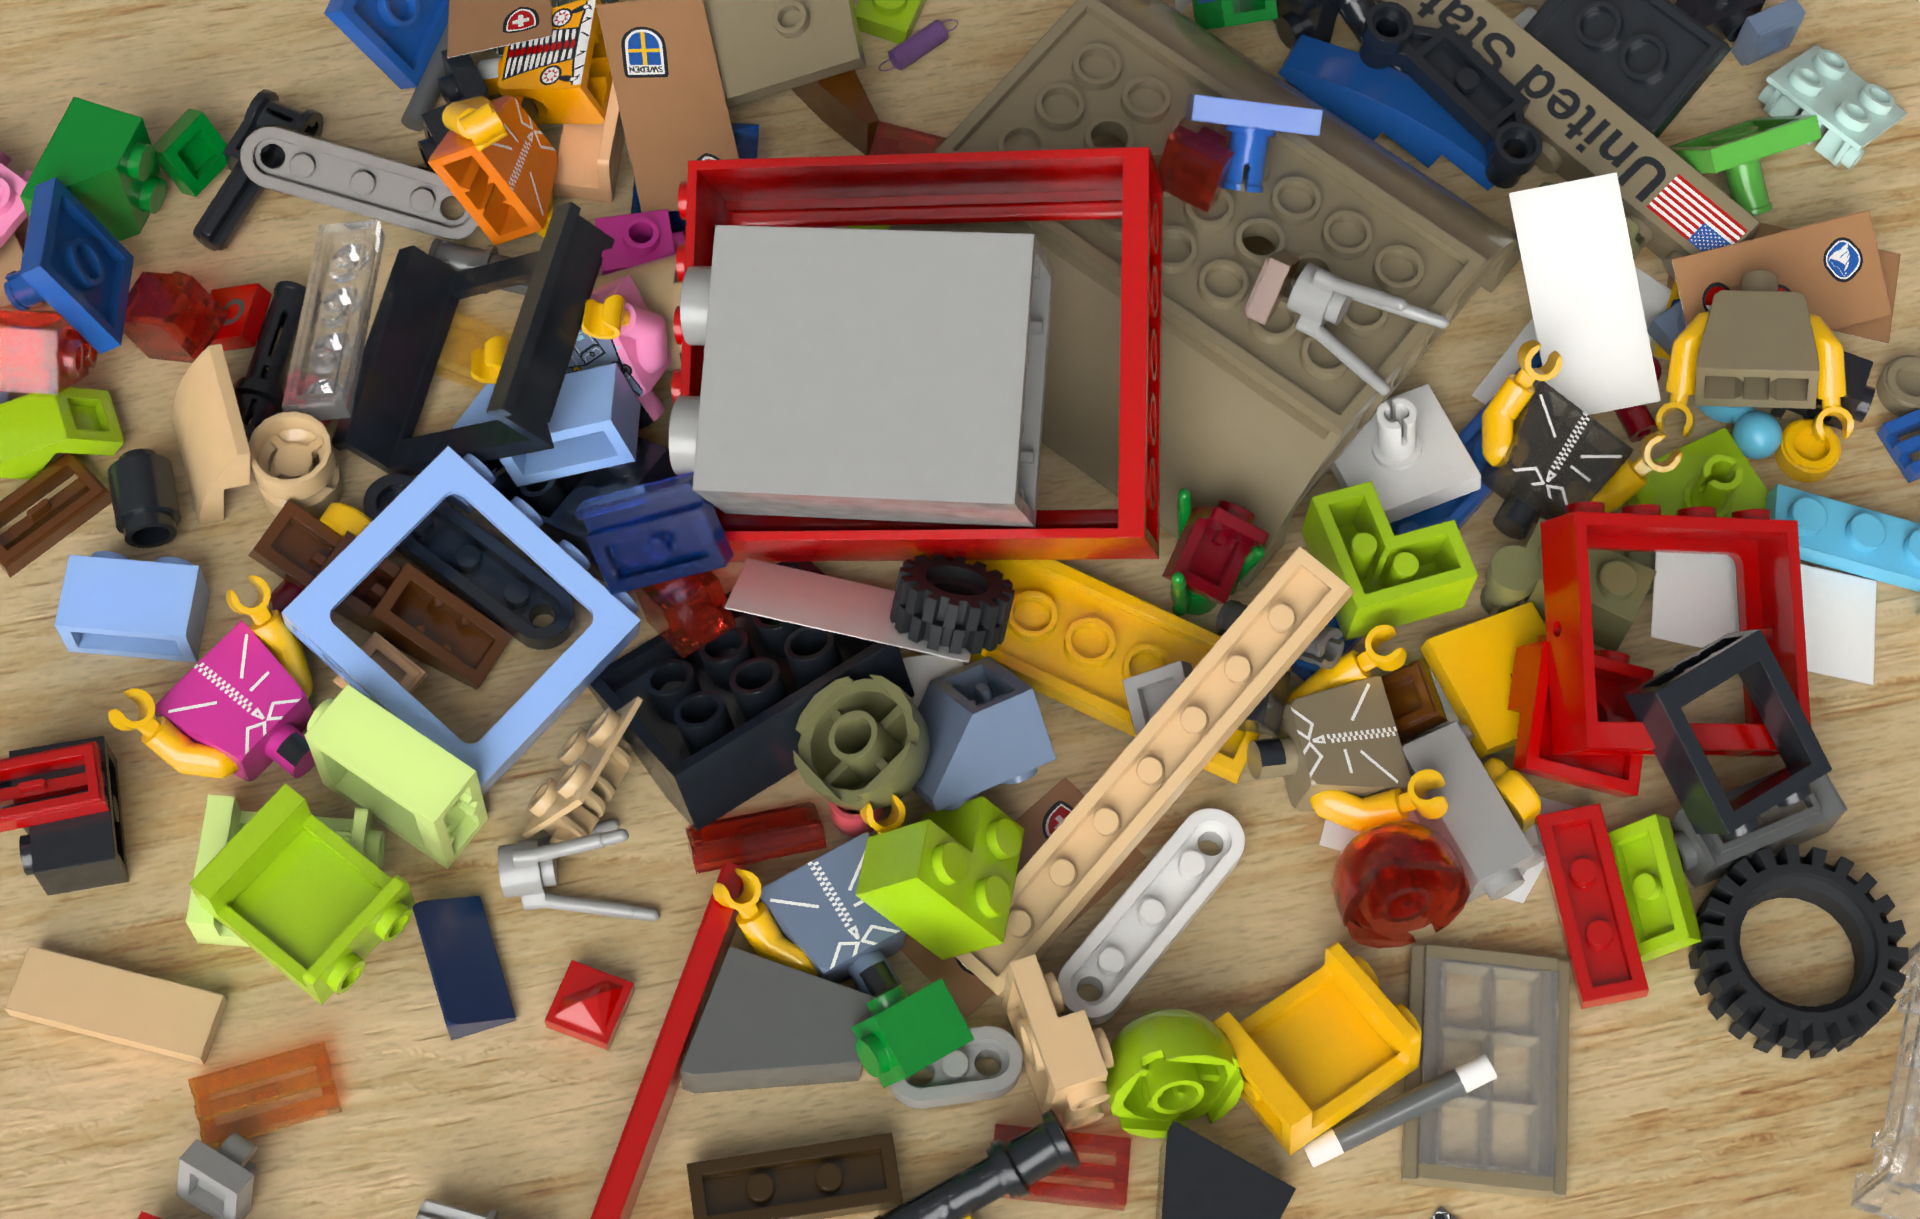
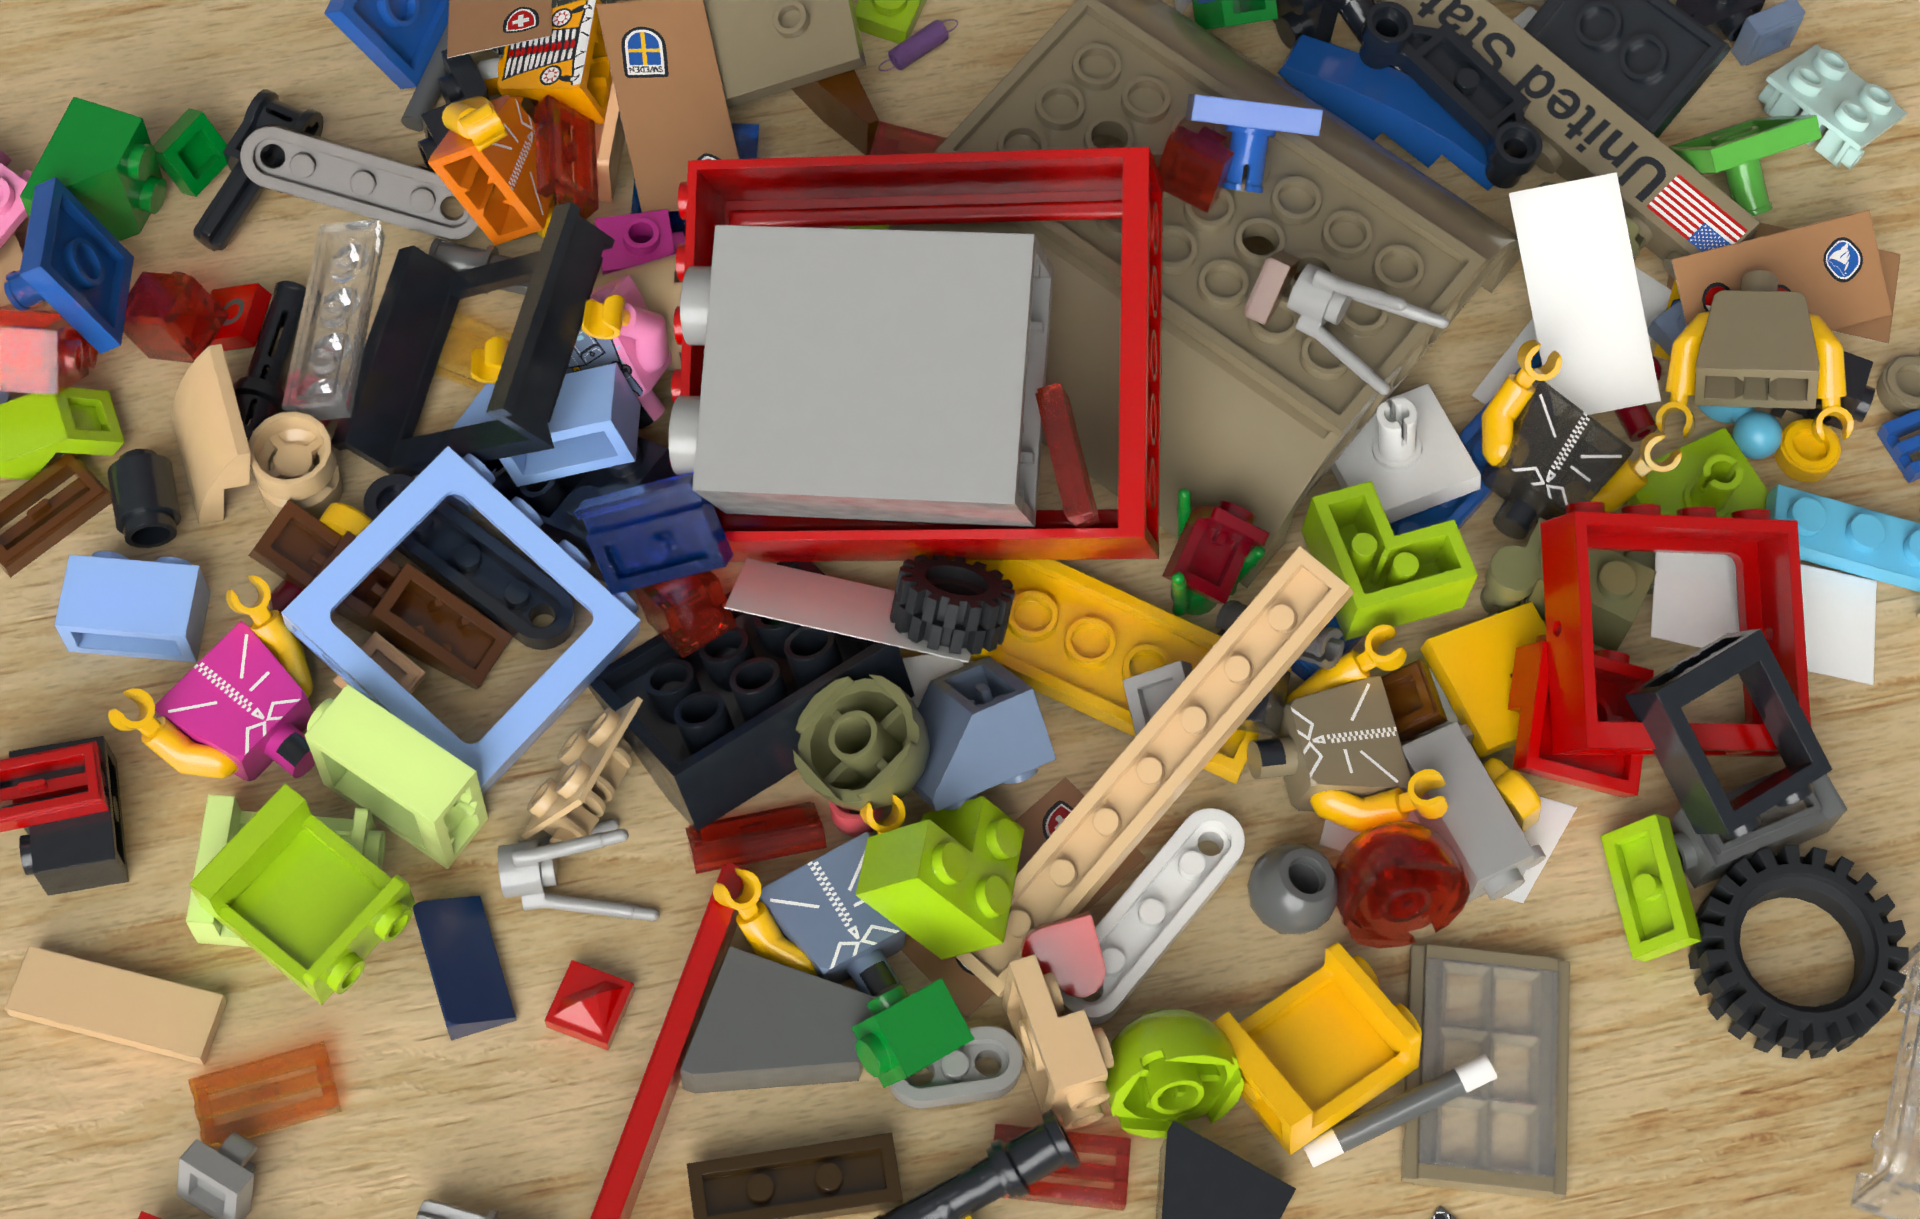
(557, 153): none -> clear red tile
(1067, 456): none -> clear red tile
(1070, 952): none -> tile
(1293, 888): none -> dark grey piece
(1591, 906): red plate -> none

